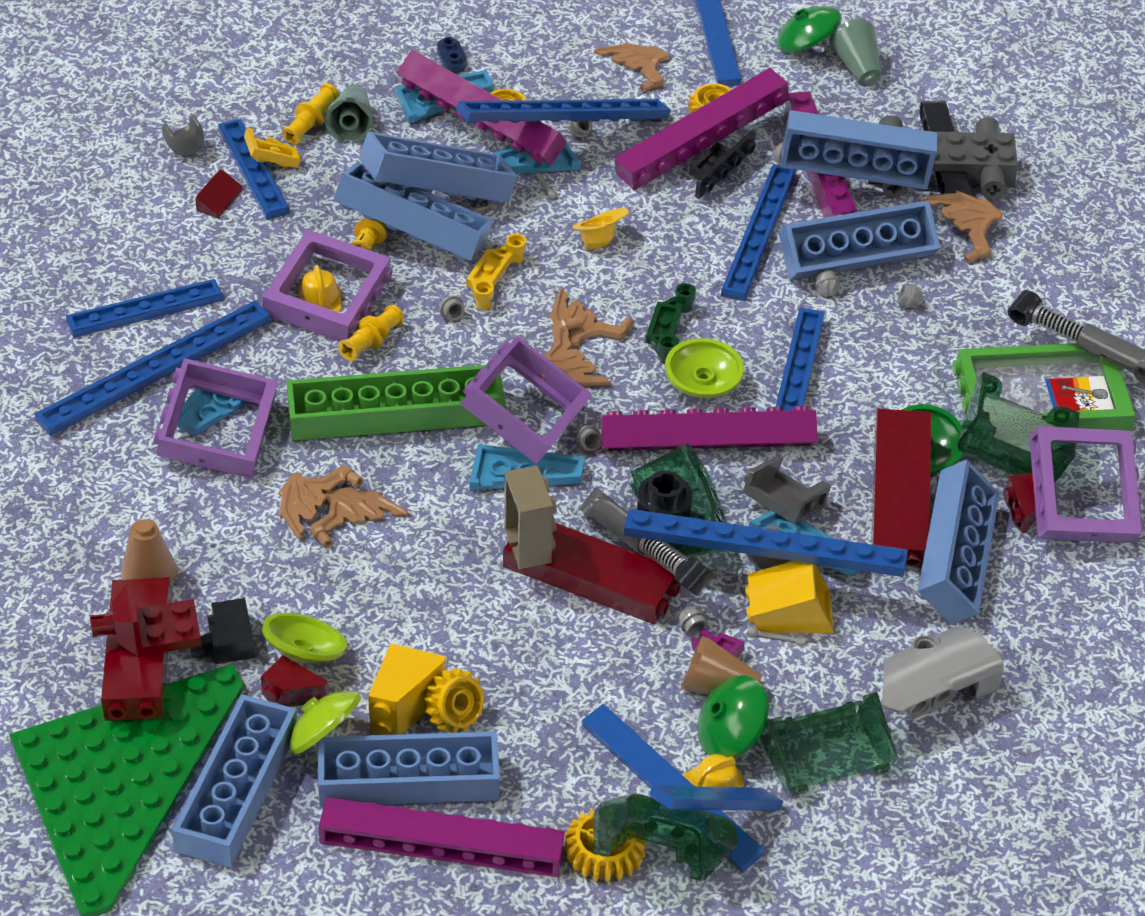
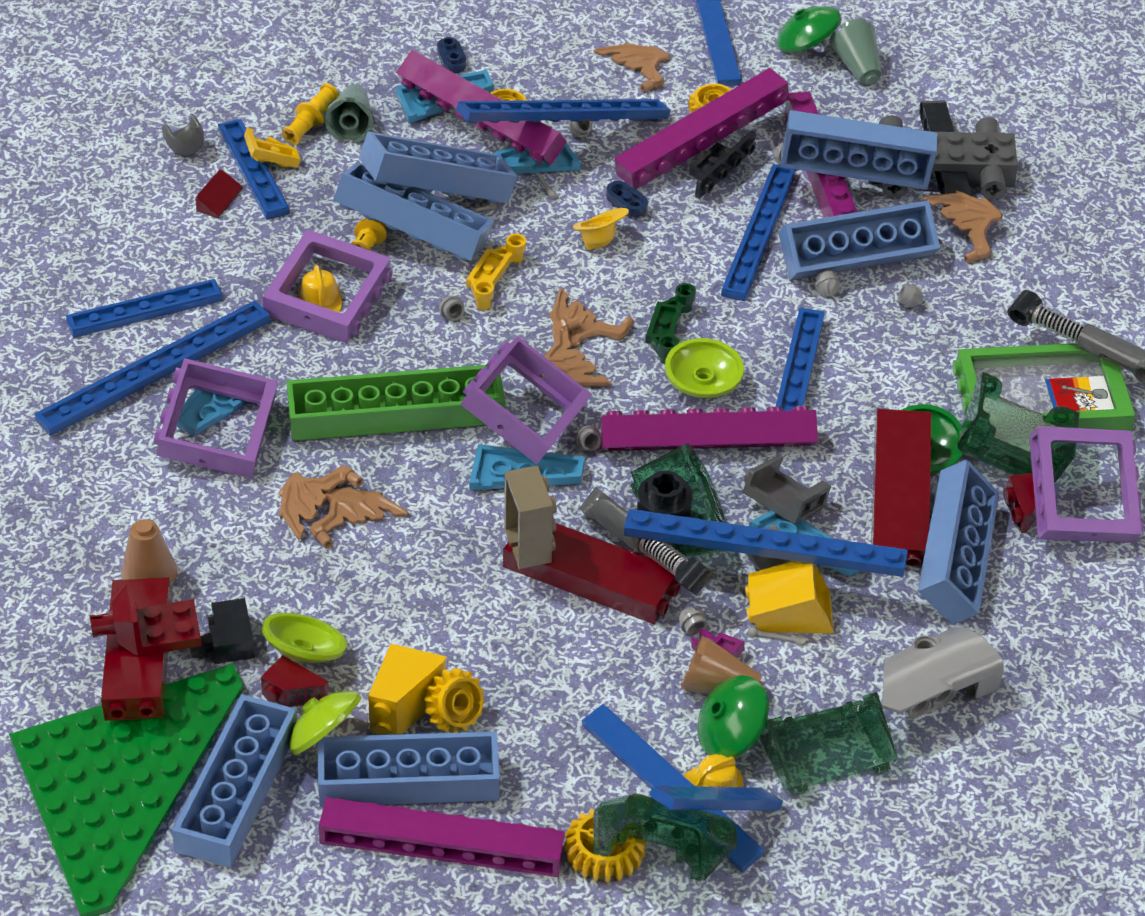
(371, 332): yellow piece -> none
(625, 196): none -> dark blue plate

